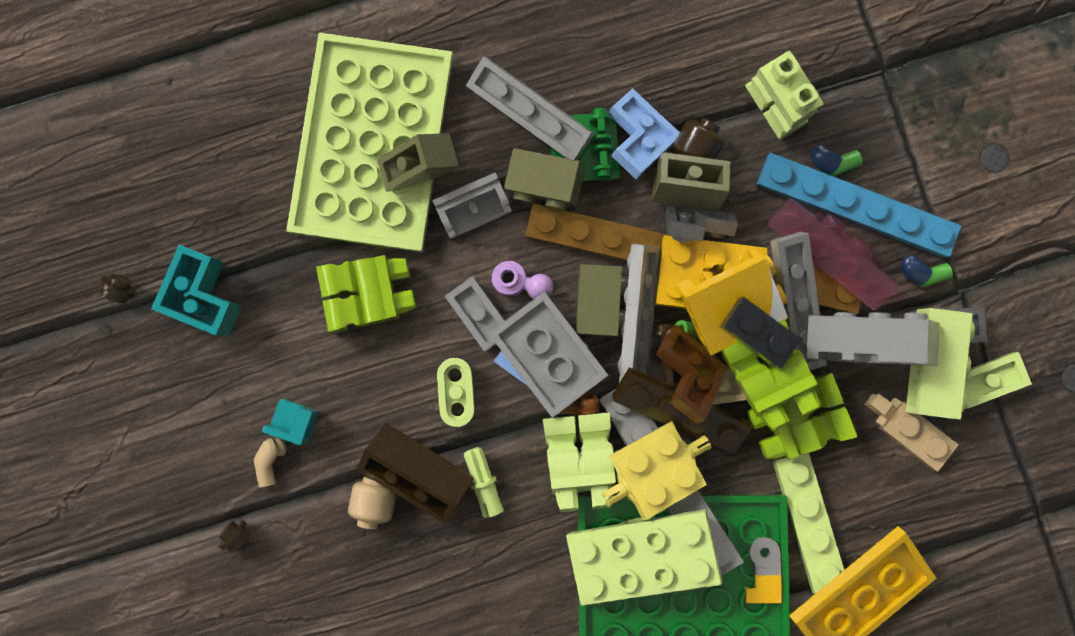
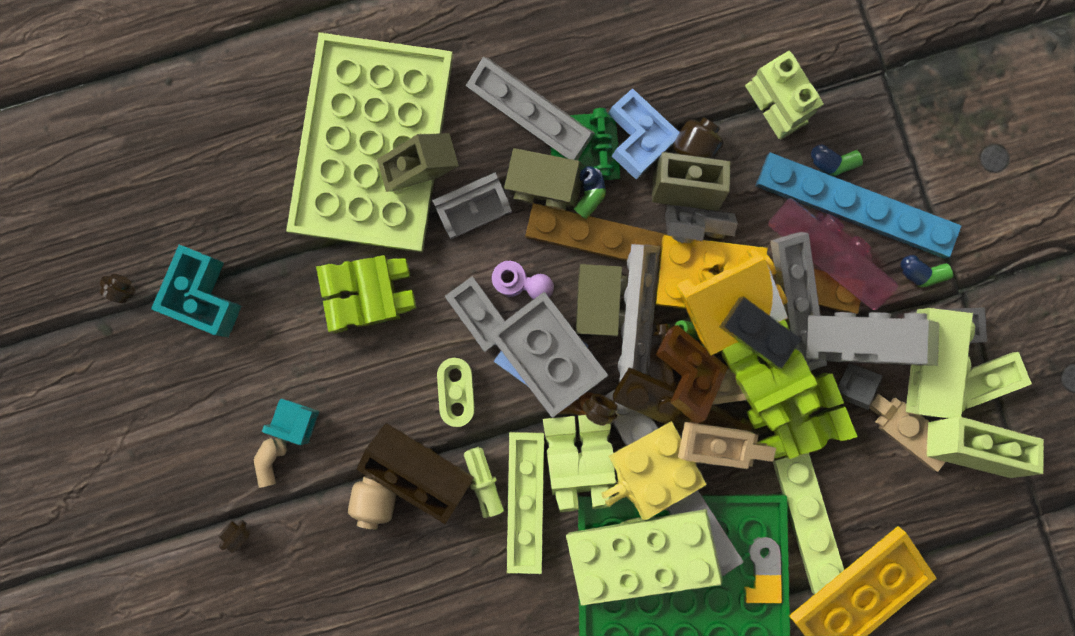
(525, 502): none -> yellowish green plate
(594, 191): none -> arm
(600, 409): none -> dark brown plate
(722, 446): none -> tan hinge
(859, 386): none -> dark grey plate
(985, 447): none -> yellowish green brick

